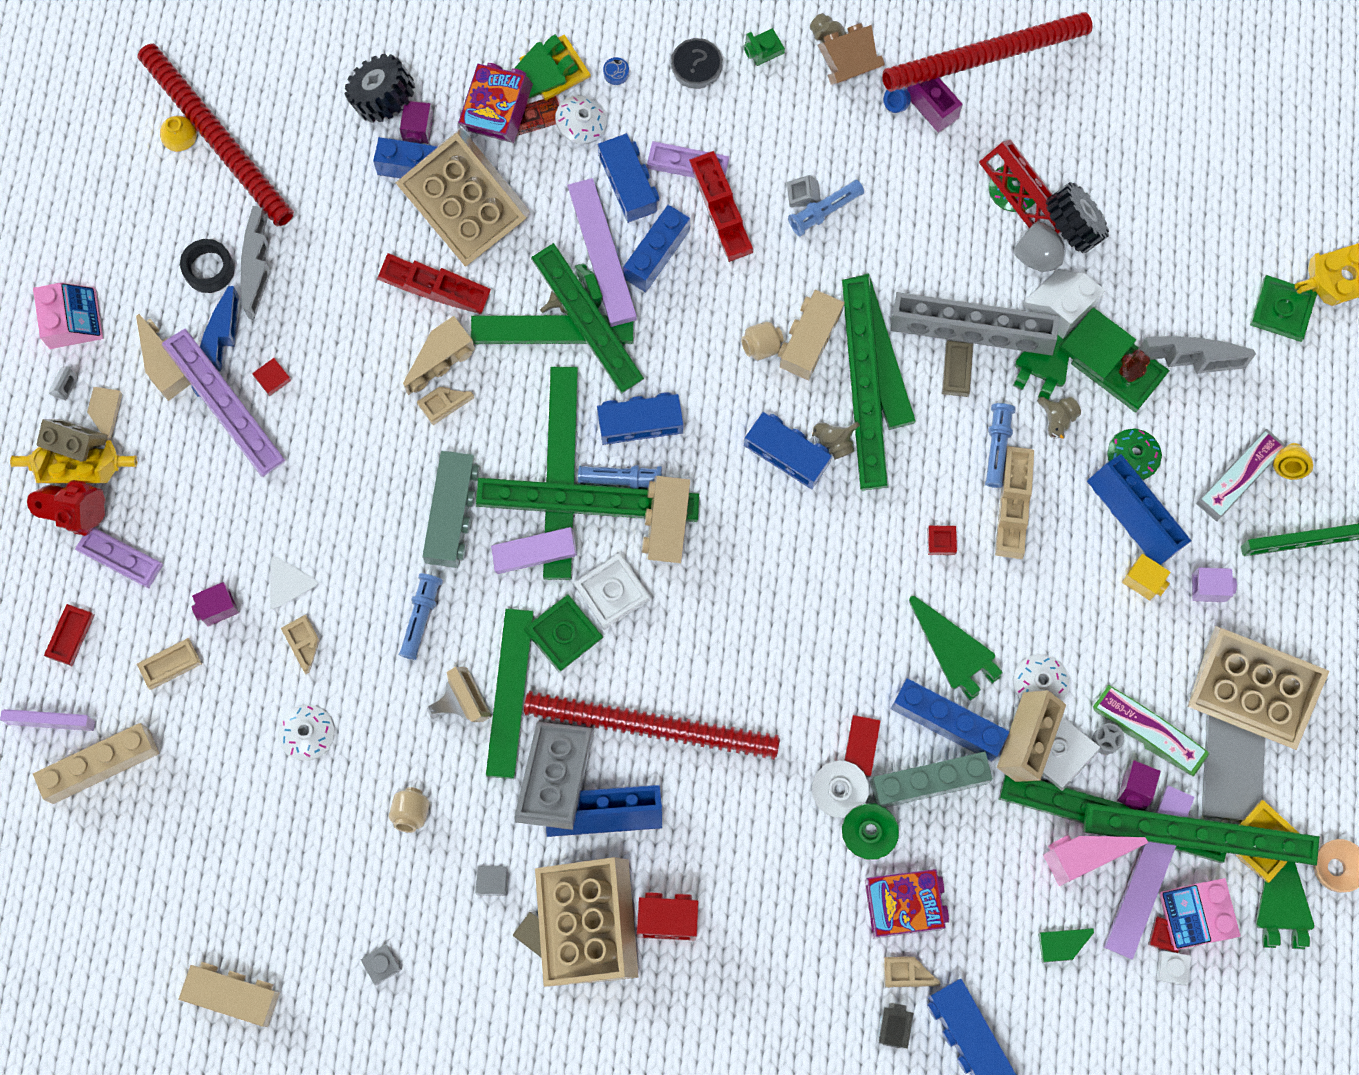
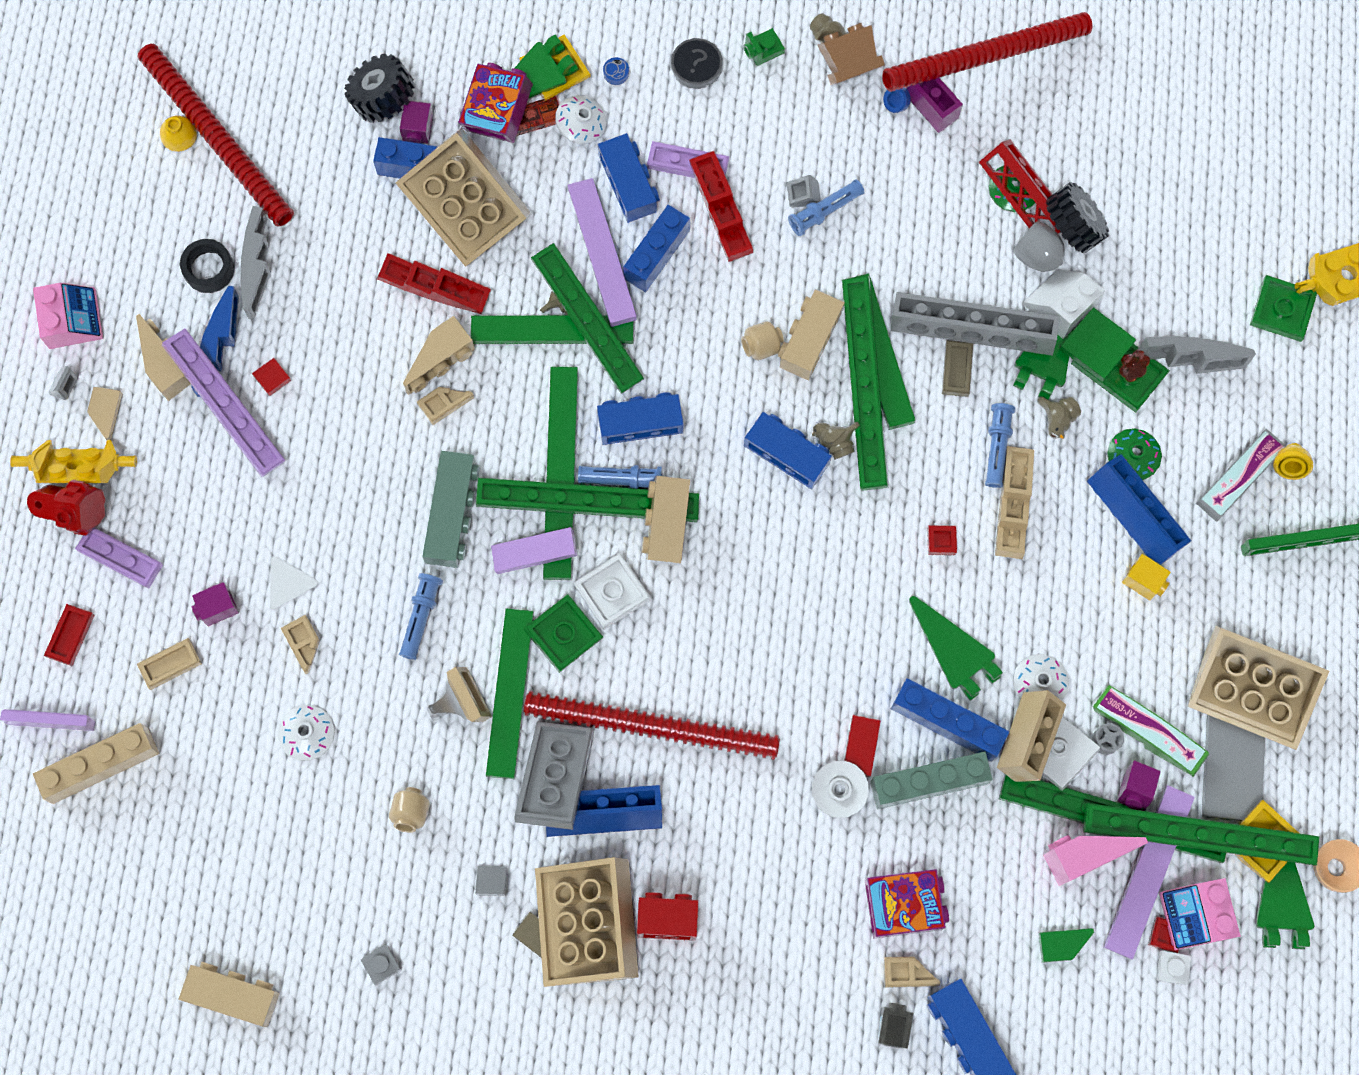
(68, 438): dark tan bracket -> none
(589, 282): green tile -> none
(867, 844): green dish -> none
(1213, 584): lavender brick -> none

